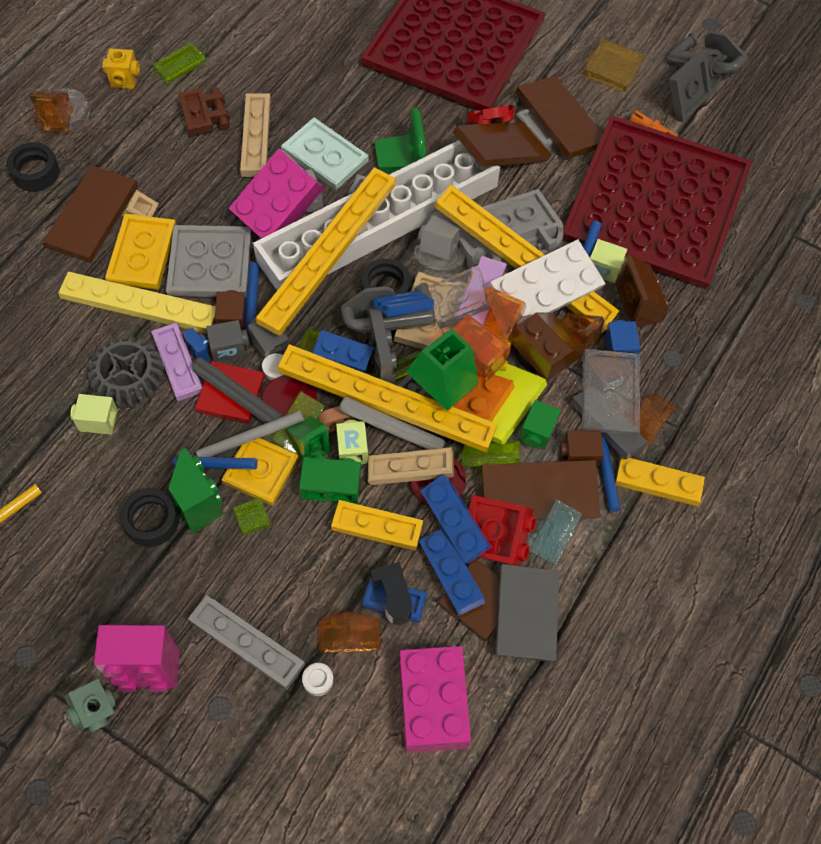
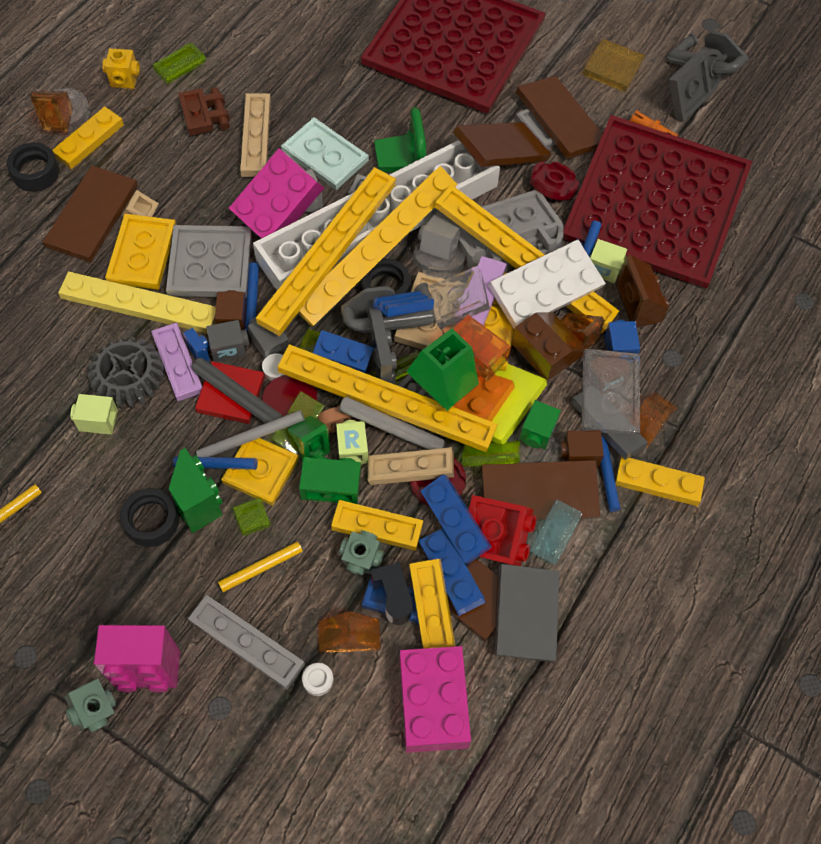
(87, 137): none -> yellow plate
(260, 566): none -> yellow bar
(361, 563): none -> sand green brick
(375, 246): none -> yellow plate
(432, 604): none -> yellow plate
(497, 114): red plate -> none
(506, 311): clear orange slope -> none
(554, 180): none -> dark red tile

